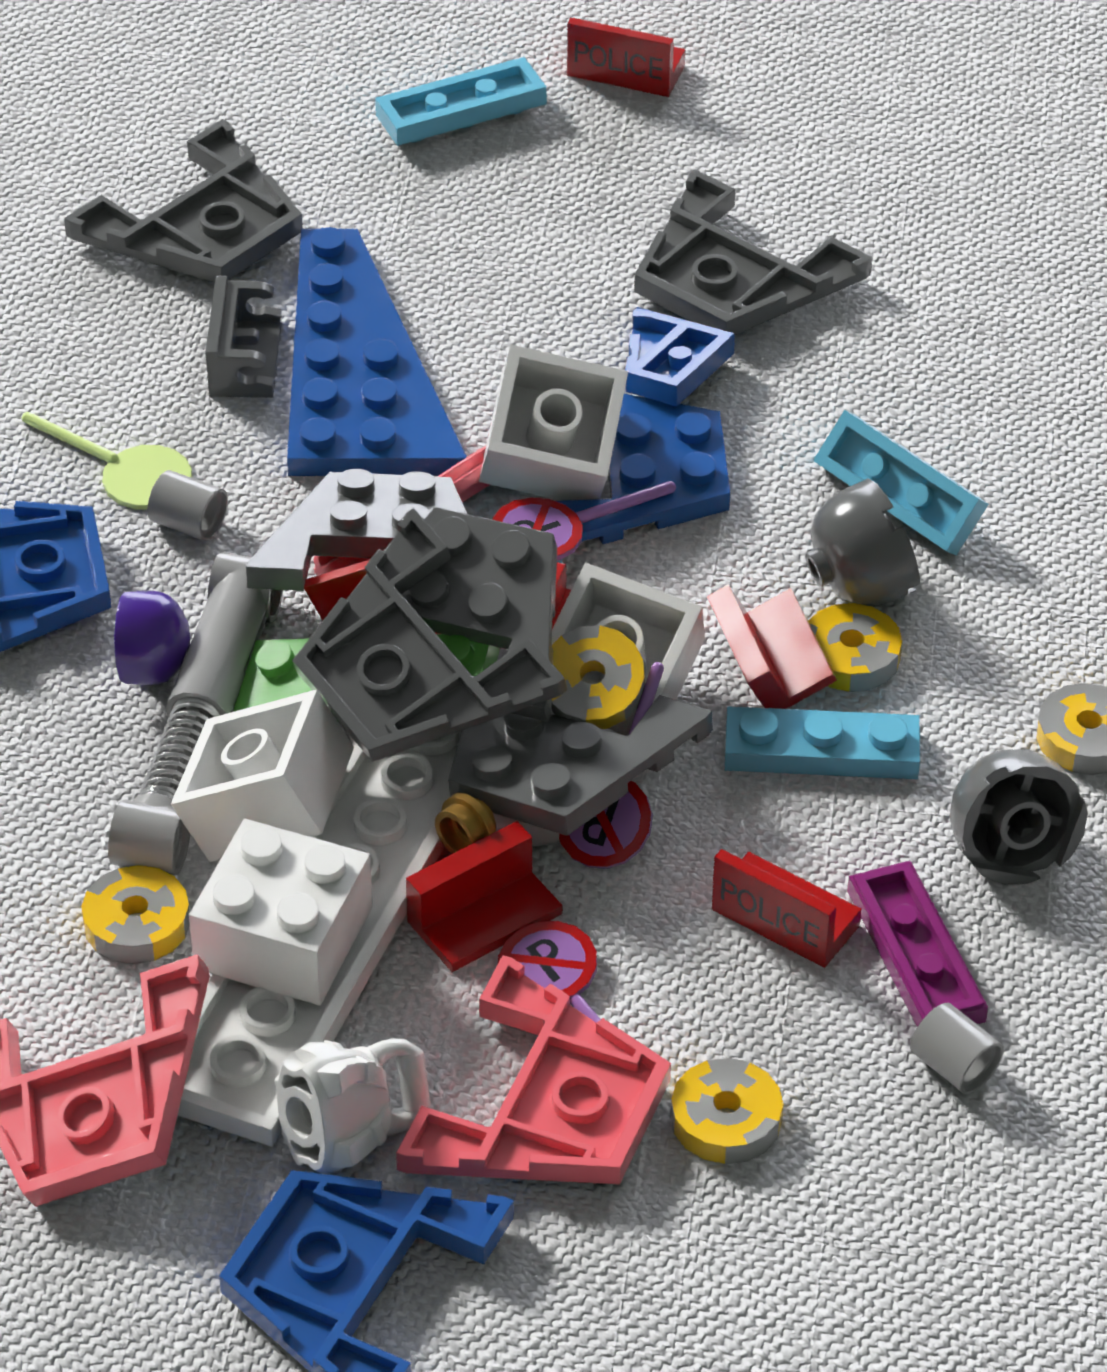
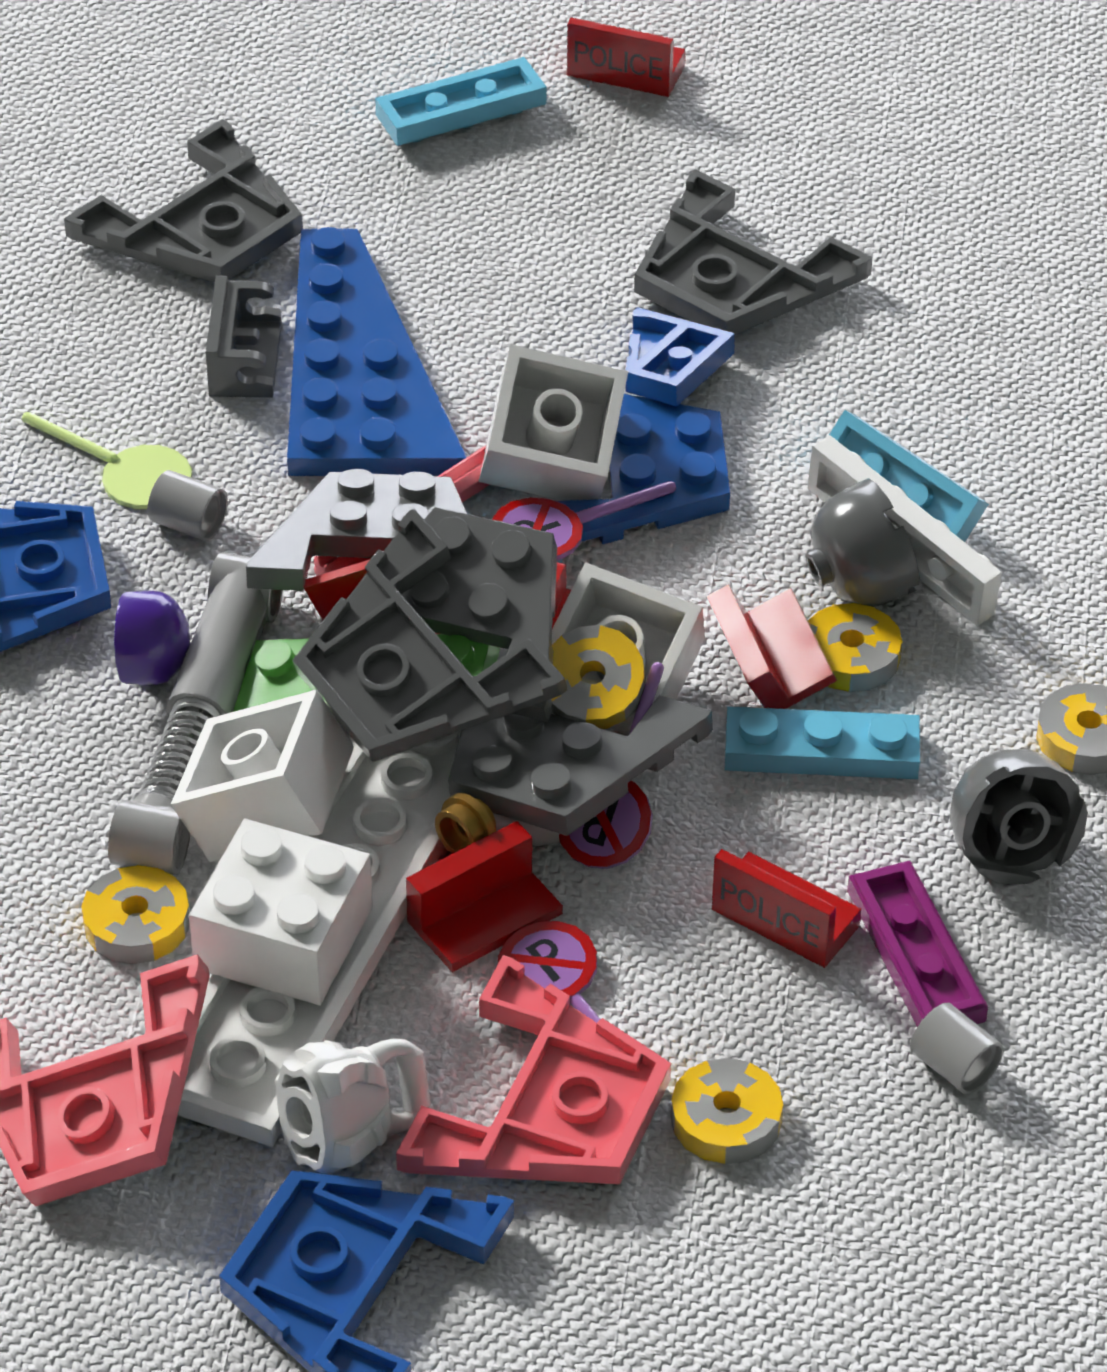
(943, 559): none -> white plate

